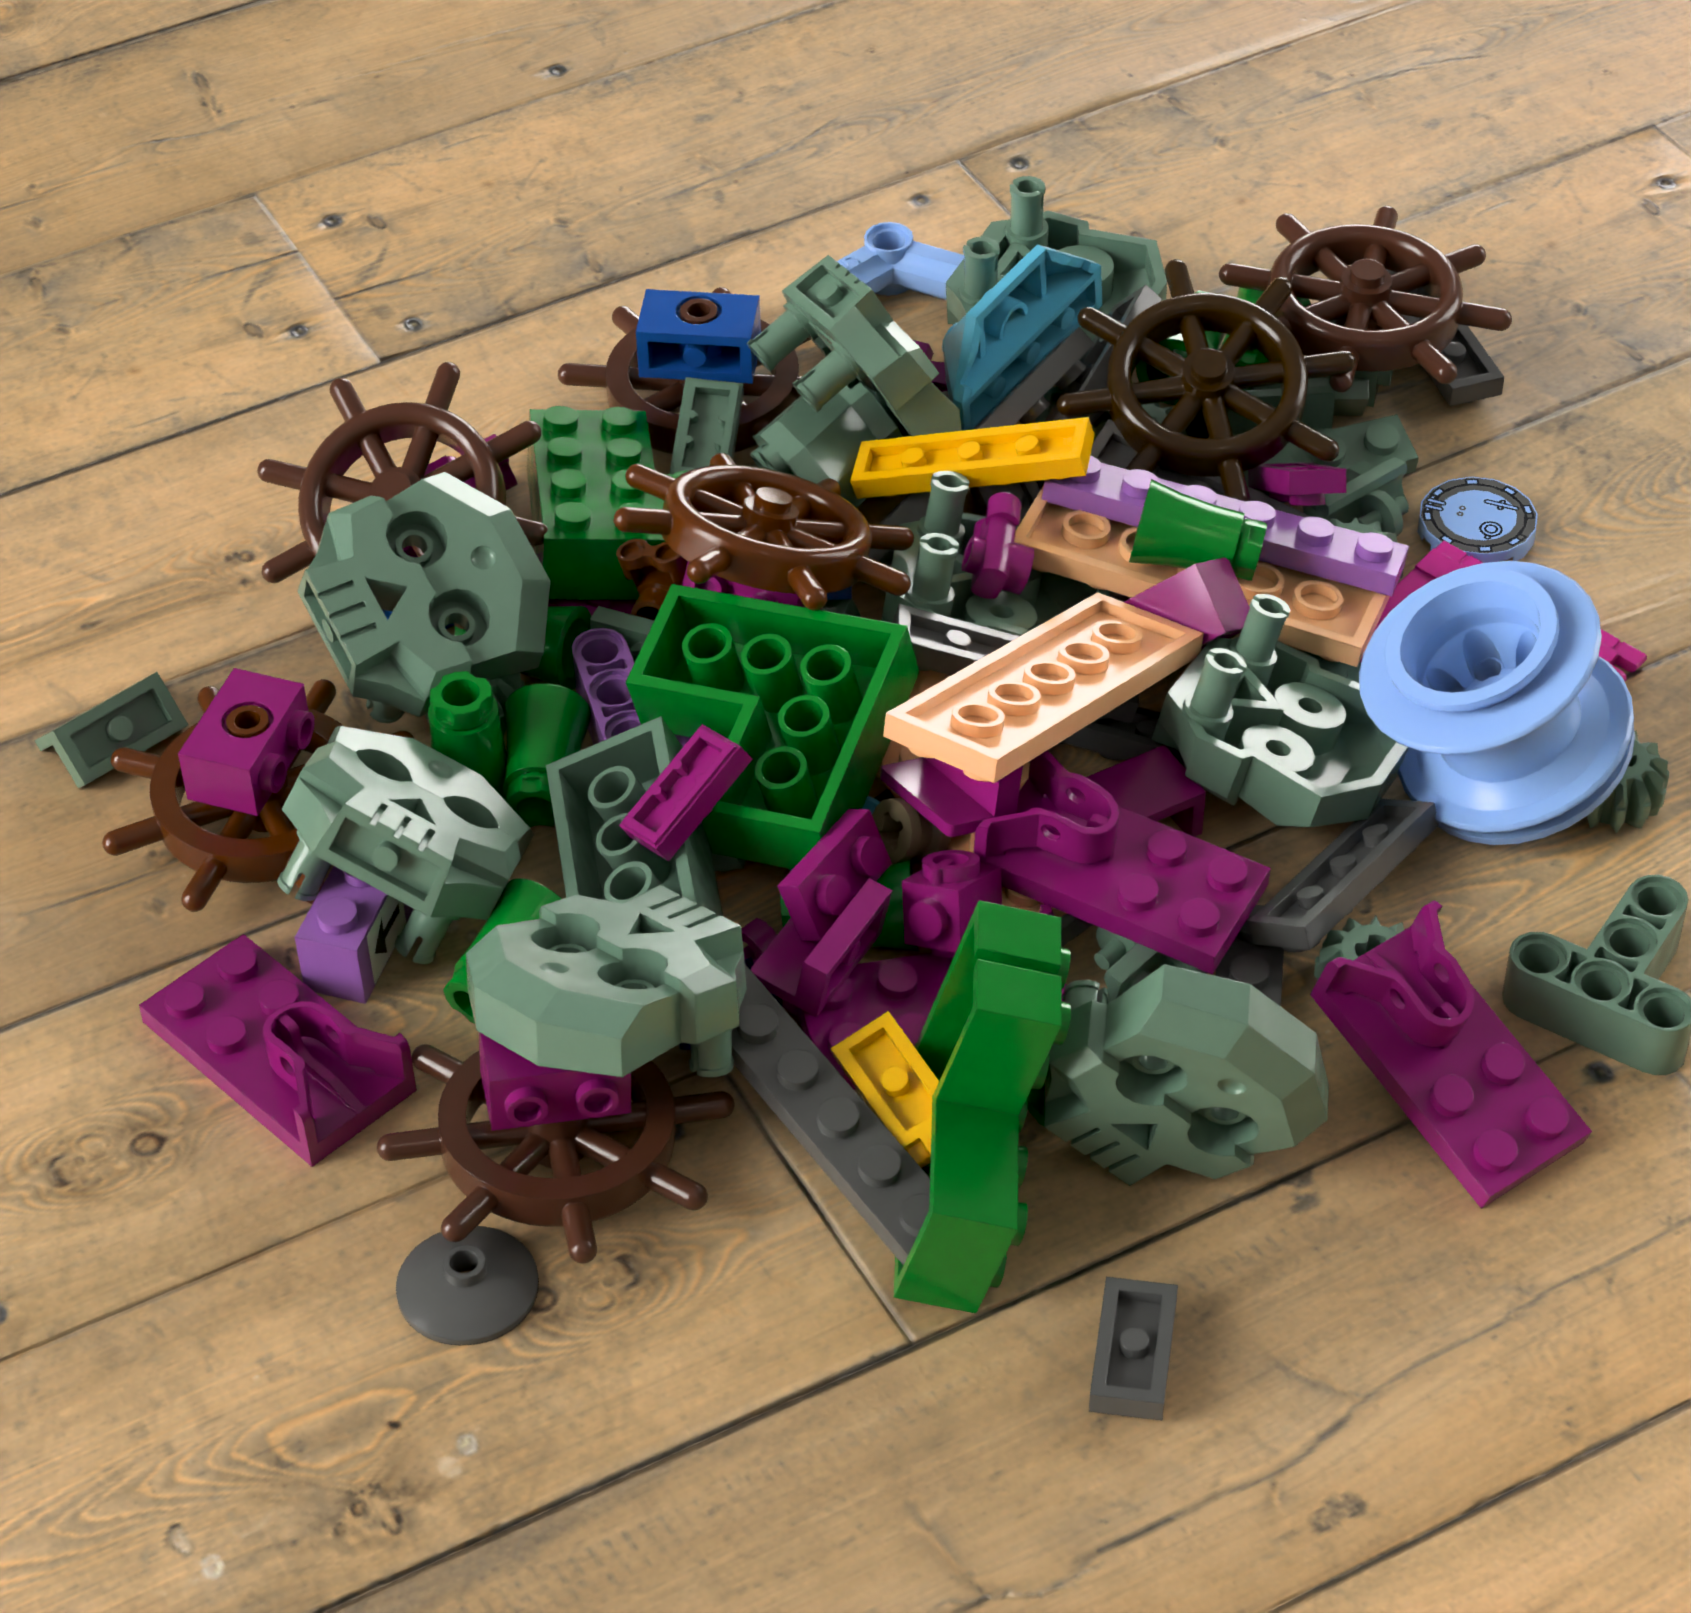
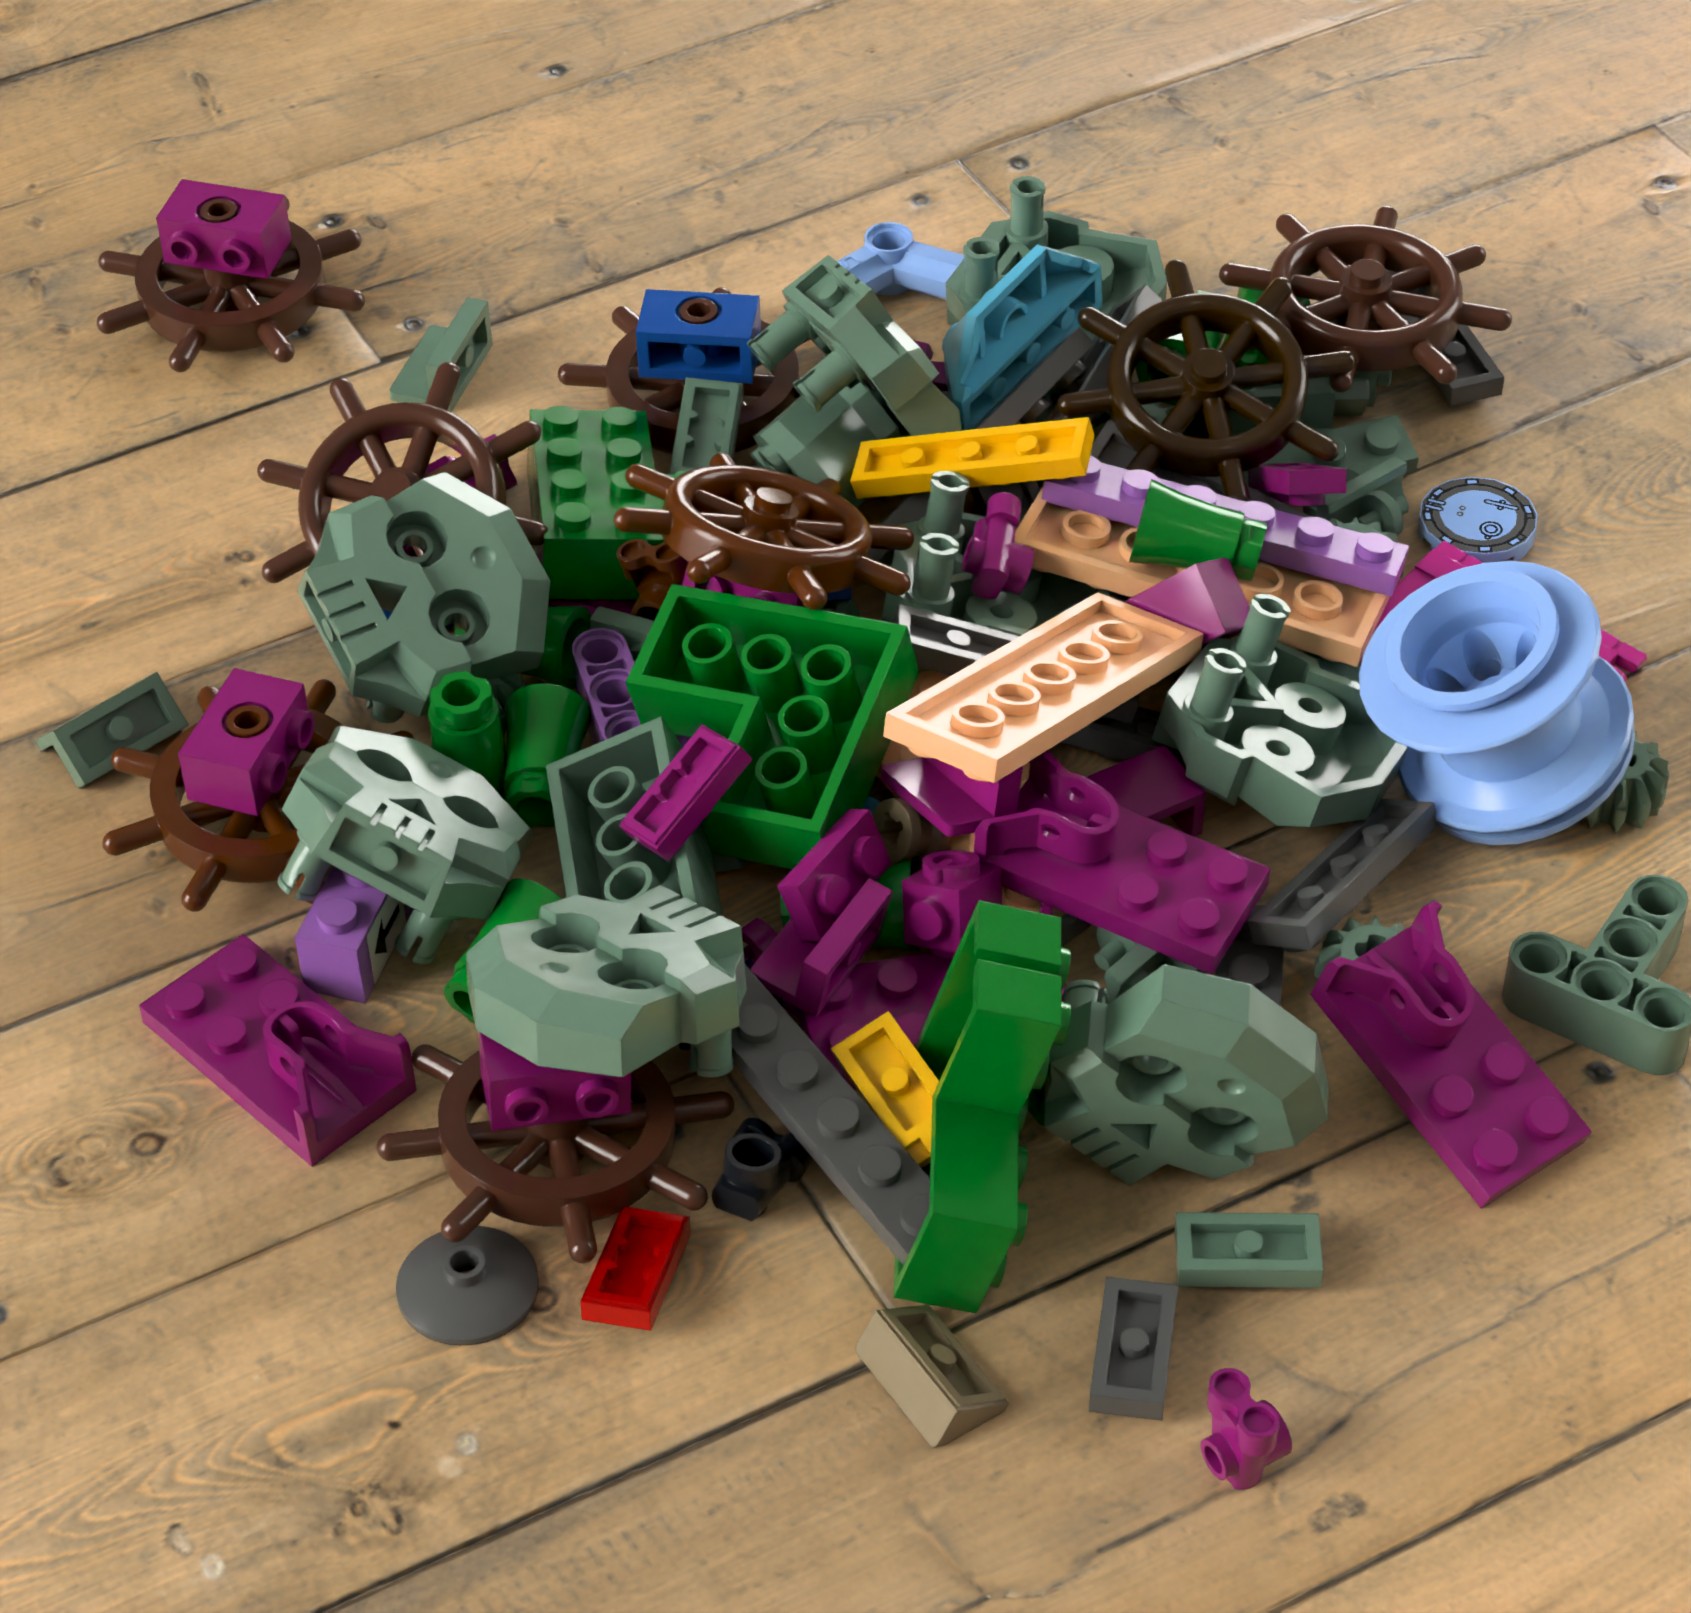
(227, 253): none -> reddish brown brick
(462, 343): none -> sand green panel
(635, 1268): none -> red plate
(757, 1168): none -> black plate
(928, 1373): none -> dark tan slope
(1244, 1431): none -> magenta plate
(1248, 1250): none -> sand green plate

